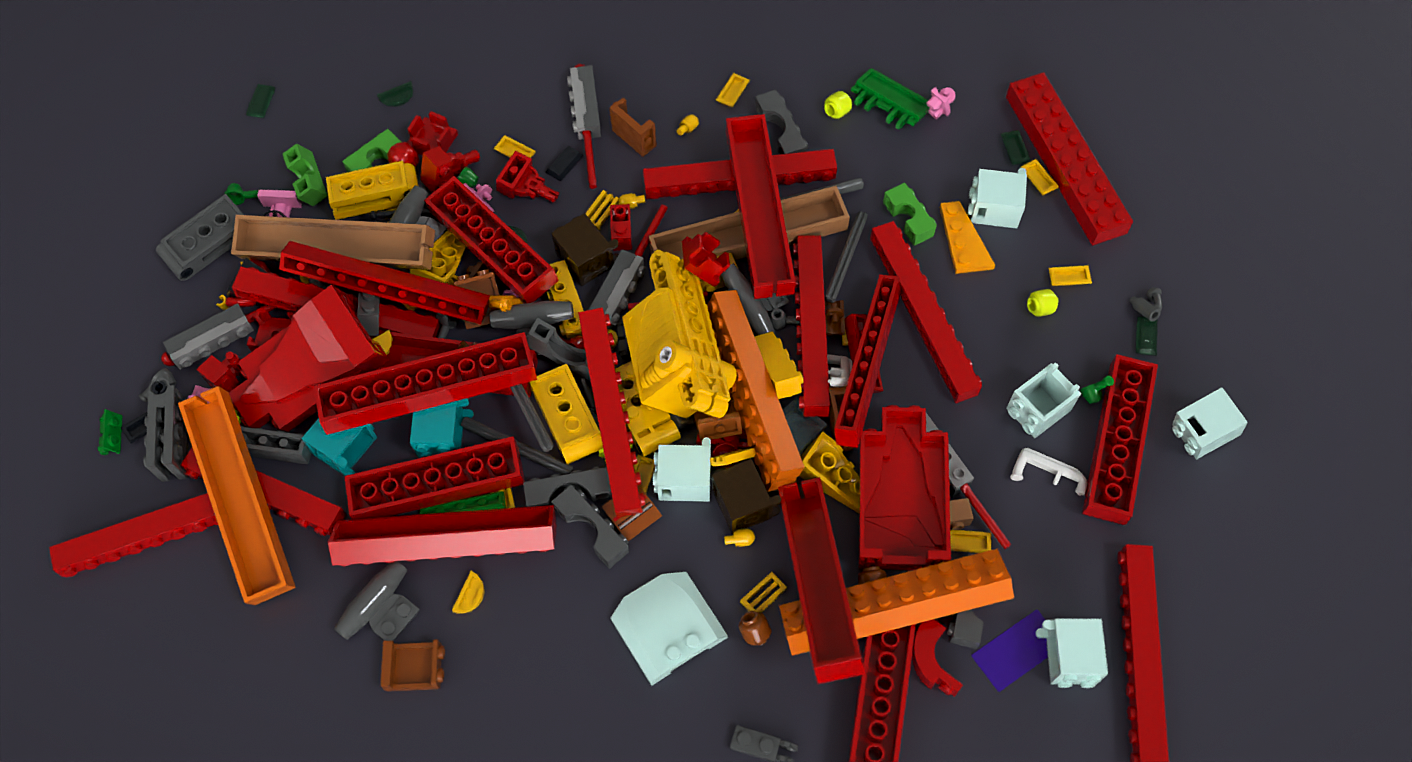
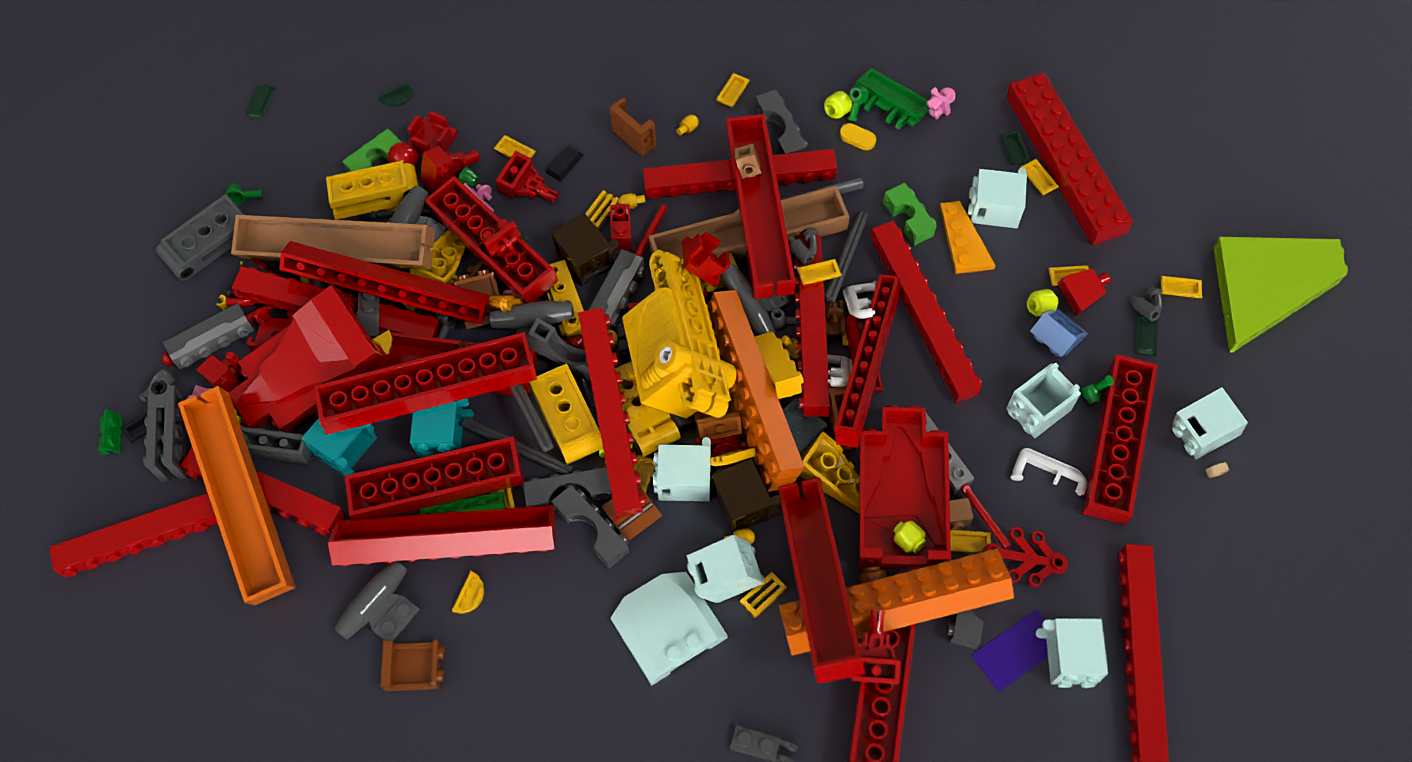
(279, 201): bright pink piece -> none
(309, 186): bright green arch -> none
(502, 239): none -> red hips
(586, 113): piece -> none
(724, 569): none -> light aqua container
(747, 161): none -> medium nougat brick
(754, 628): dark orange head -> none
(791, 346): none -> yellow cylinder
(804, 254): none -> dark grey plant
(819, 272): none -> yellow tile
(854, 304): none -> white piece
(858, 137): none -> yellow tile
(861, 99): none -> green bar
(878, 657): none -> red brick
(909, 536): none -> neon yellow head
(925, 661): red arch -> none
(1030, 558): none -> red plant
(1058, 332): none -> medium blue slope
(1083, 289): none -> red torso
(1181, 287): none -> yellow tile
(1217, 470): none -> tan tile
(1271, 280): none -> lime slope

